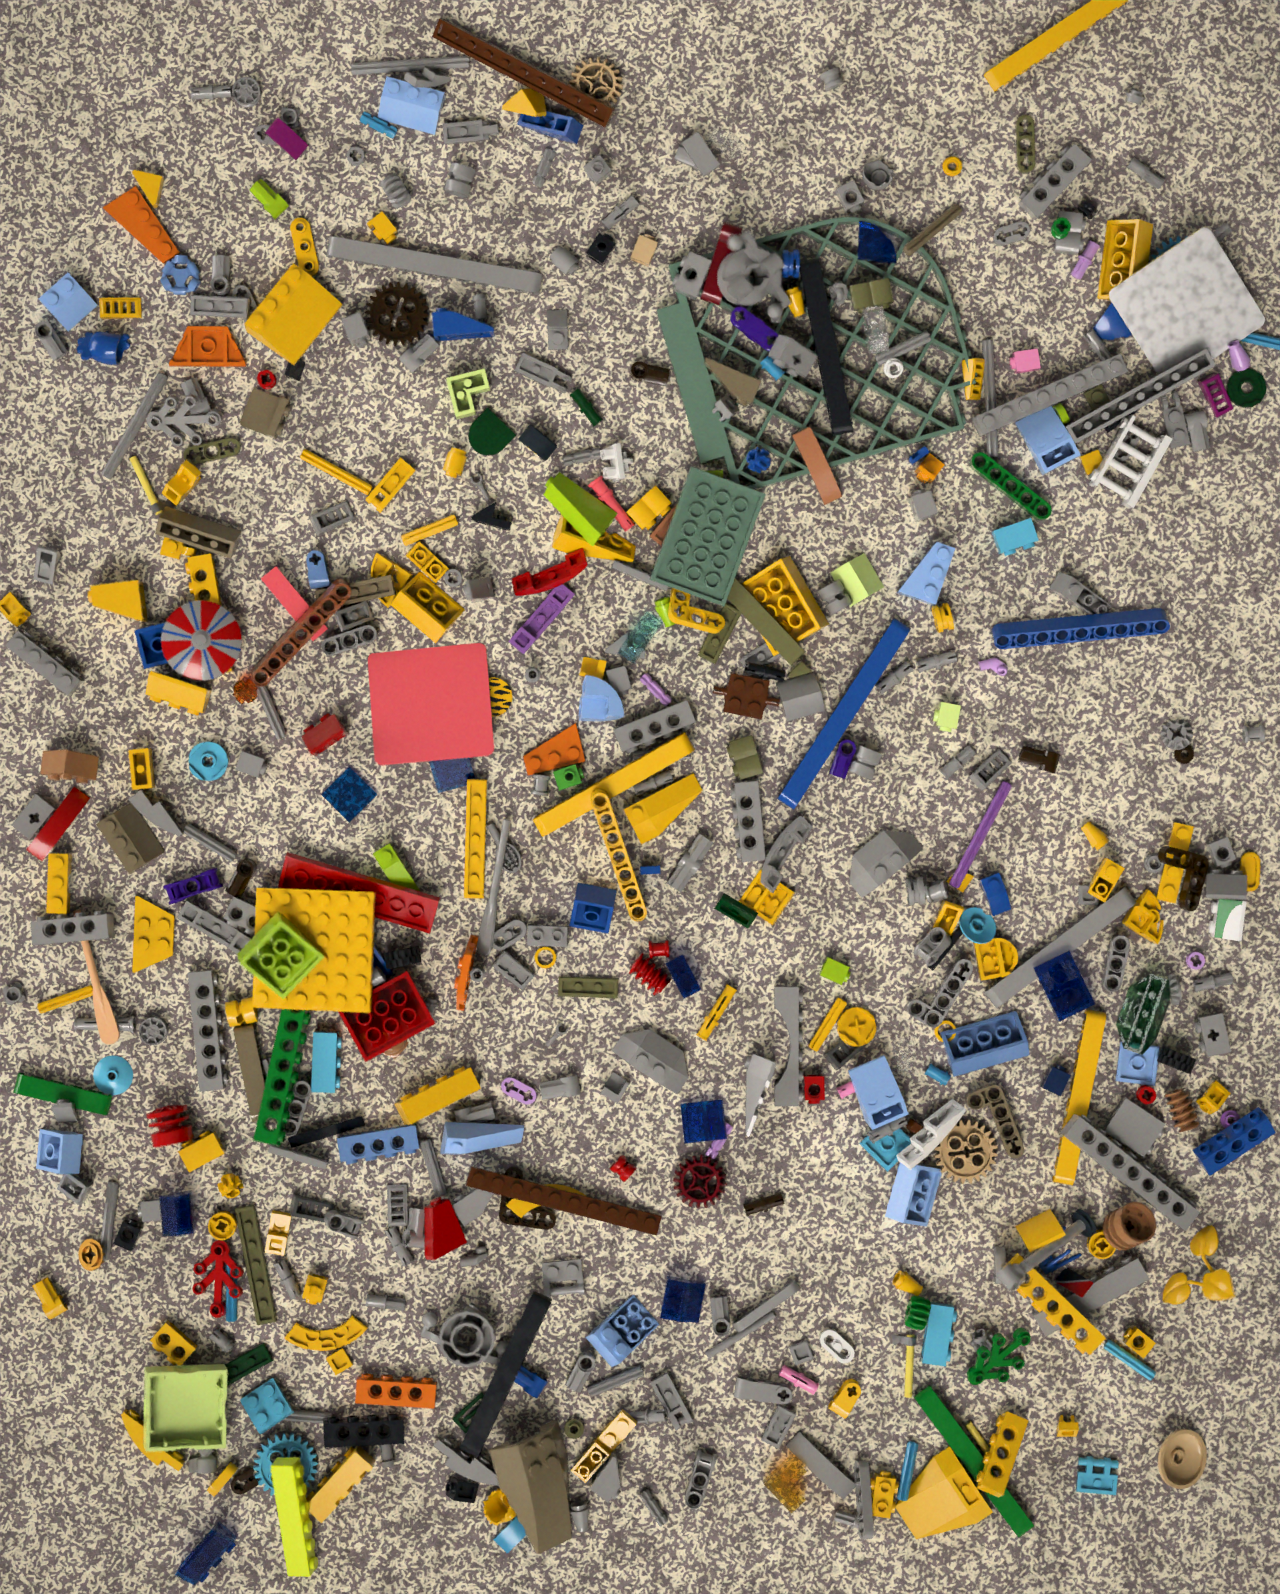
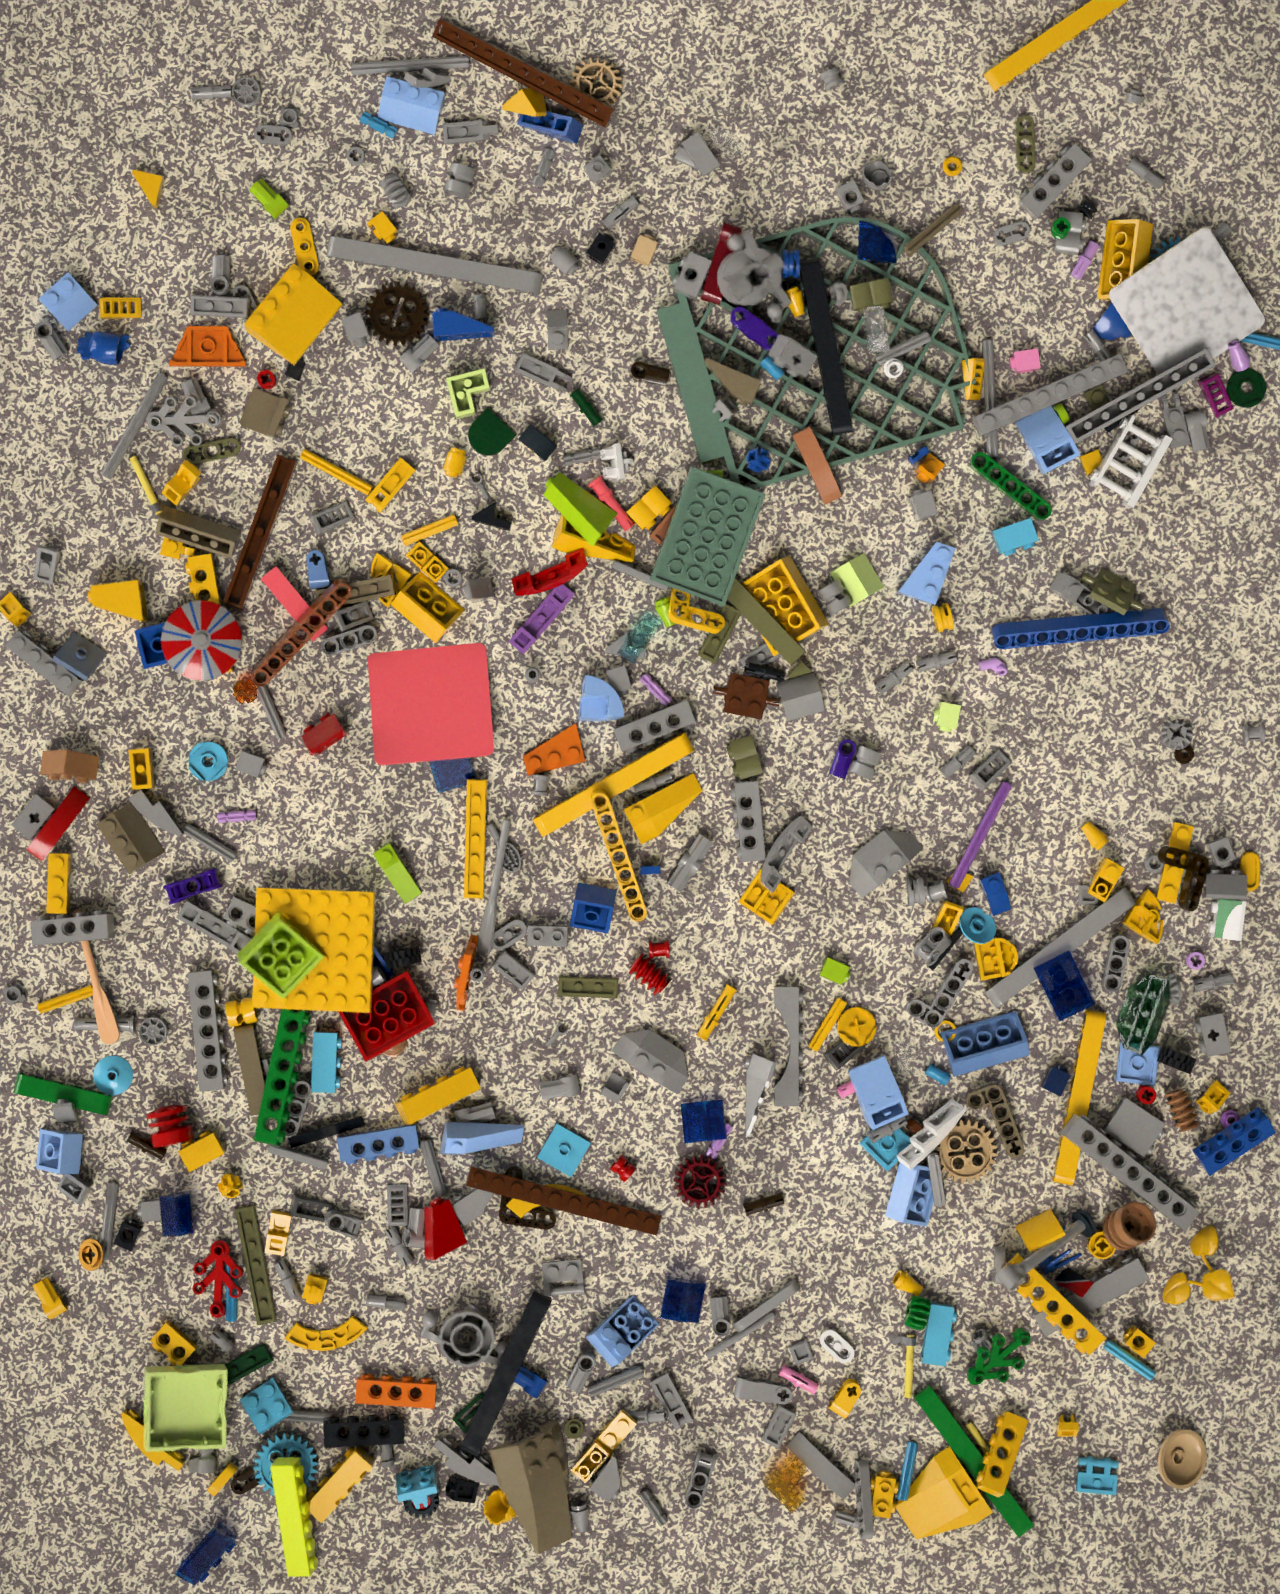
(80, 656): none -> sand blue plate
(140, 221): orange wing -> none
(146, 1145): none -> dark brown pin
(152, 934): yellow wing -> none
(177, 693): yellow slope -> none
(180, 275): medium blue piece -> none
(222, 1225): yellow wheel -> none
(236, 816): none -> lavender axle
(240, 879): dark brown piece -> none
(260, 532): none -> reddish brown tile
(286, 139): magenta slope -> none
(339, 1361): yellow tile -> none
(349, 794): clear blue tile -> none
(392, 901): red plate -> none
(418, 1490): none -> medium azure plate
(475, 1259): light grey arm -> none
(500, 696): yellow tile -> none
(510, 1535): dark azure slope -> none
(521, 1086): lavender beam -> none
(541, 965): yellow piece -> none
(564, 1150): none -> medium azure plate
(568, 776): bright green brick -> none
(593, 667): yellow panel -> none
(683, 976): clear blue brick -> none
(736, 910): dark green tile -> none
(809, 1080): red brick -> none
(844, 713): blue beam -> none
(936, 1179): none -> light grey axle
(1043, 759): dark brown piece -> none
(1112, 591): none -> olive plate

